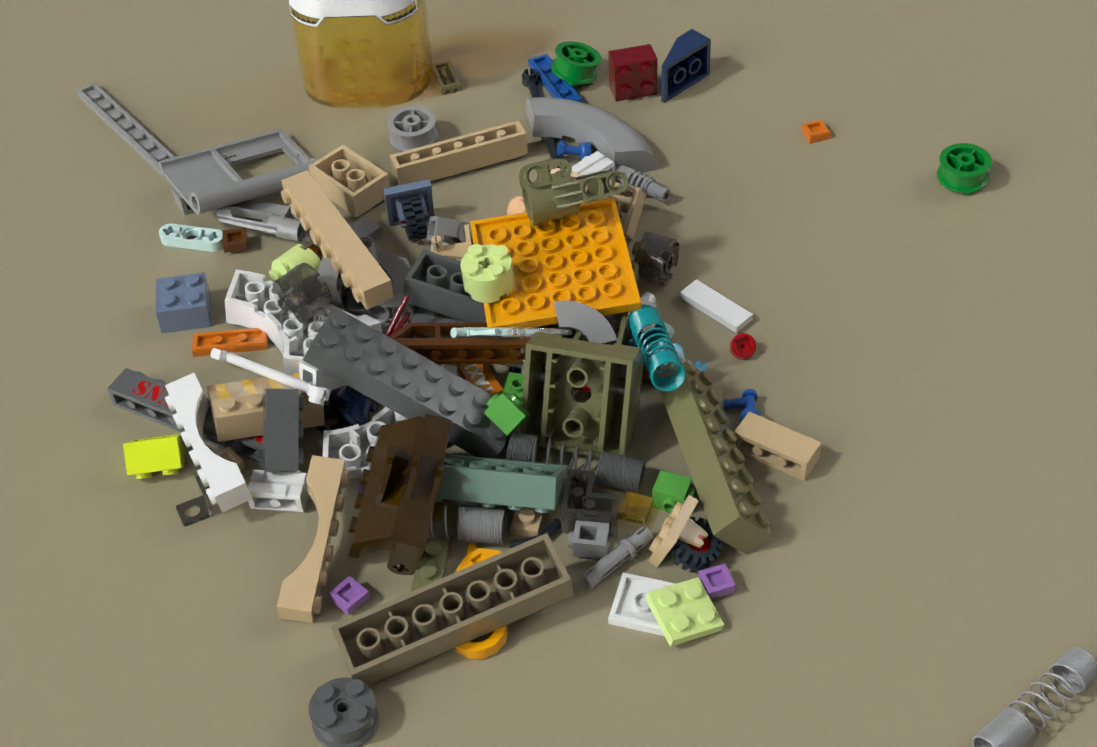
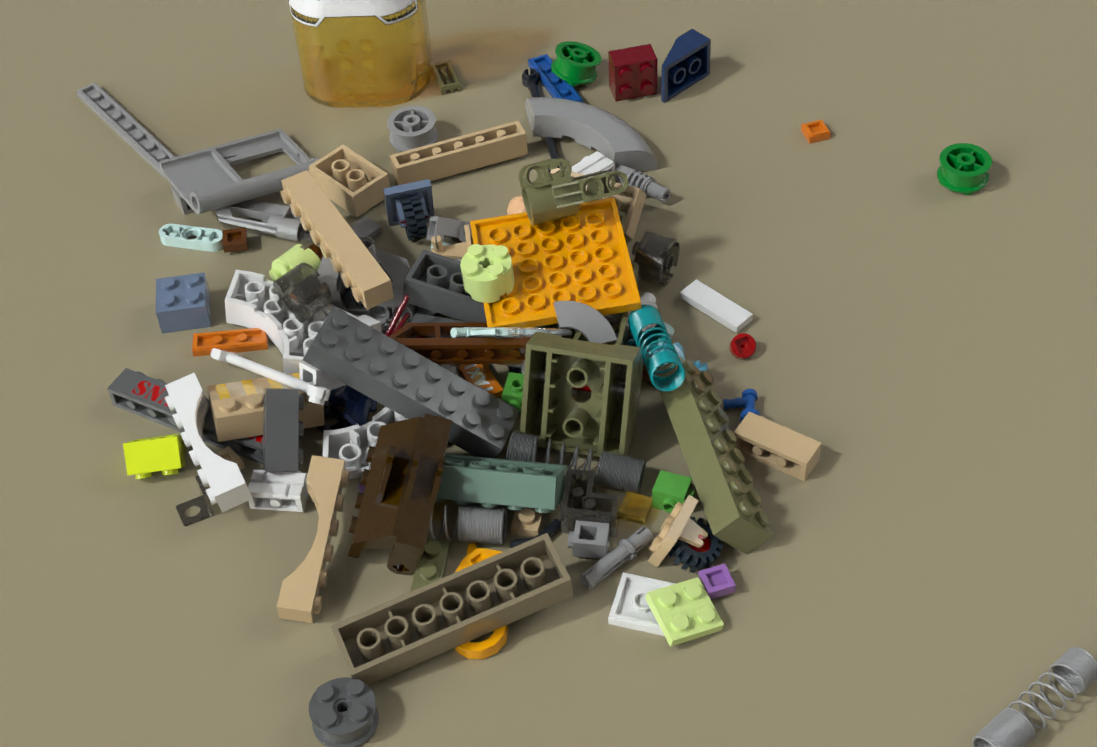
(349, 595): medium lavender plate -> none
(506, 412): bright green brick -> none
(582, 150): blue piece -> none

